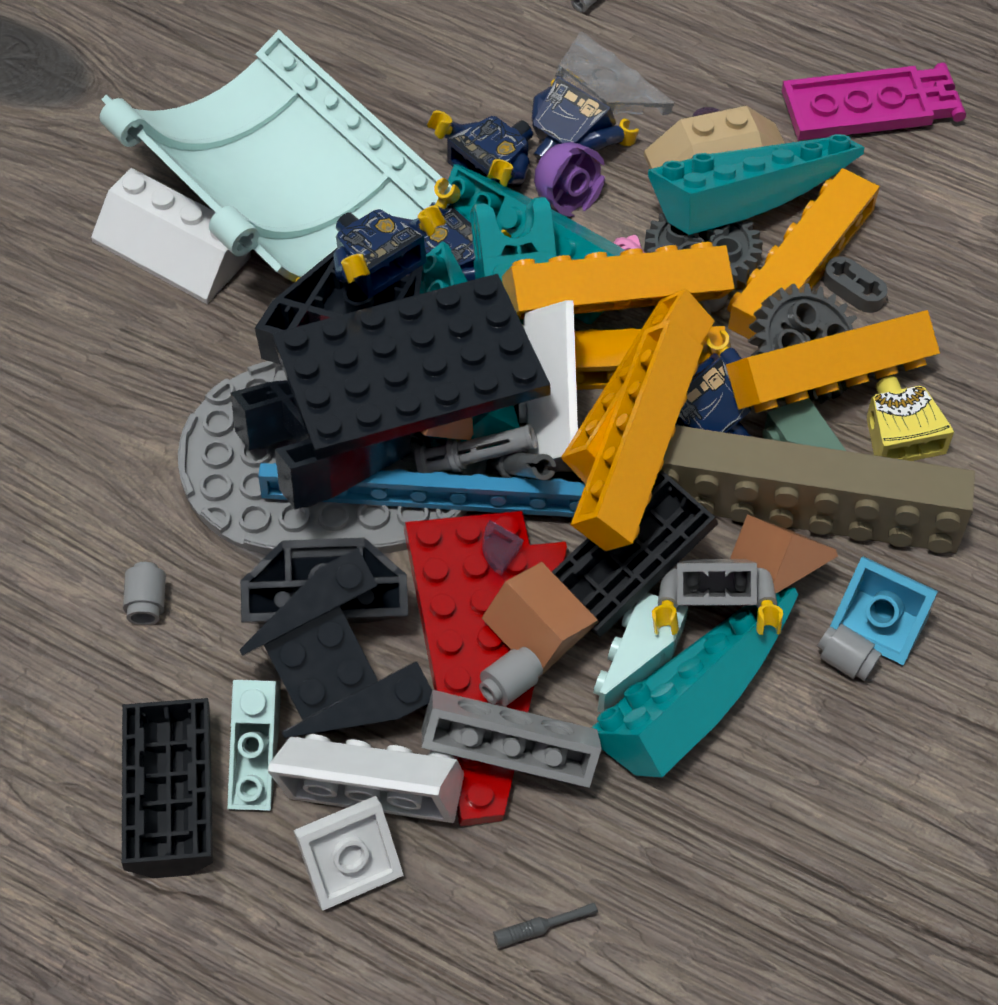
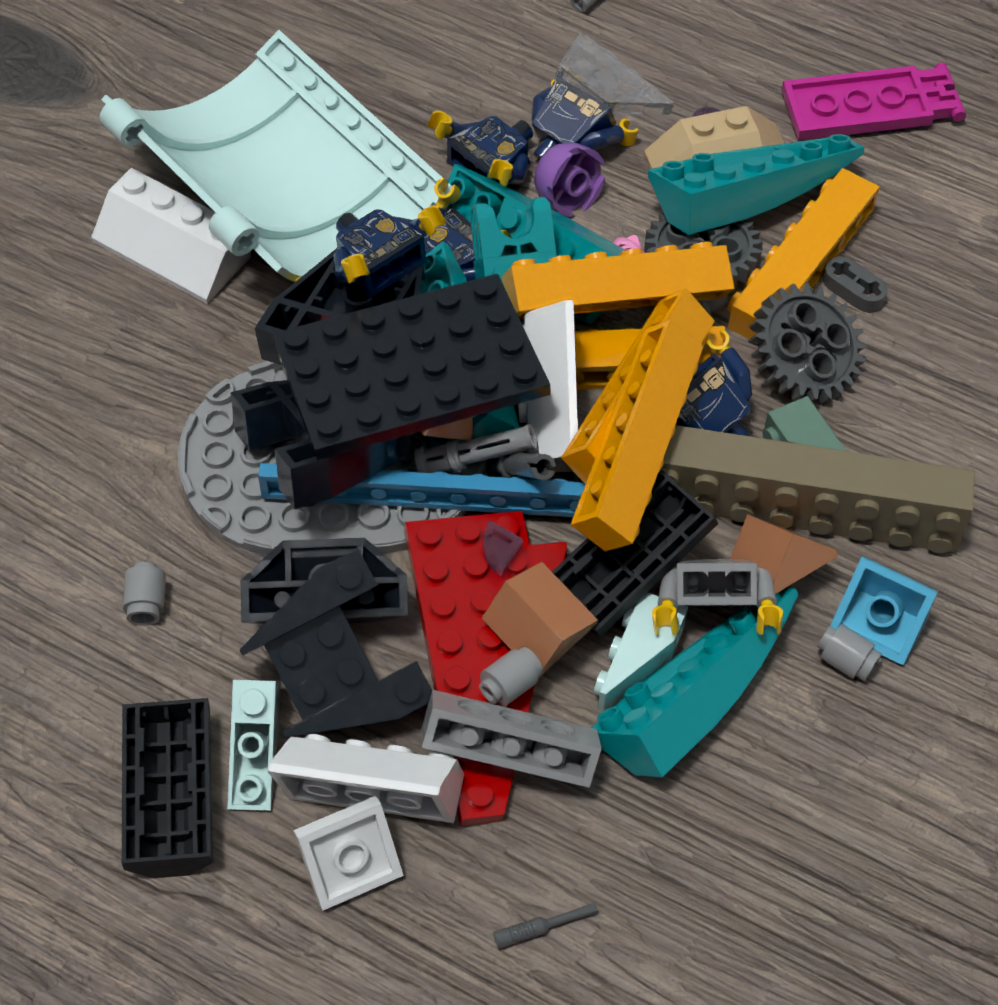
(832, 359): light orange brick -> none
(906, 422): light yellow torso -> none

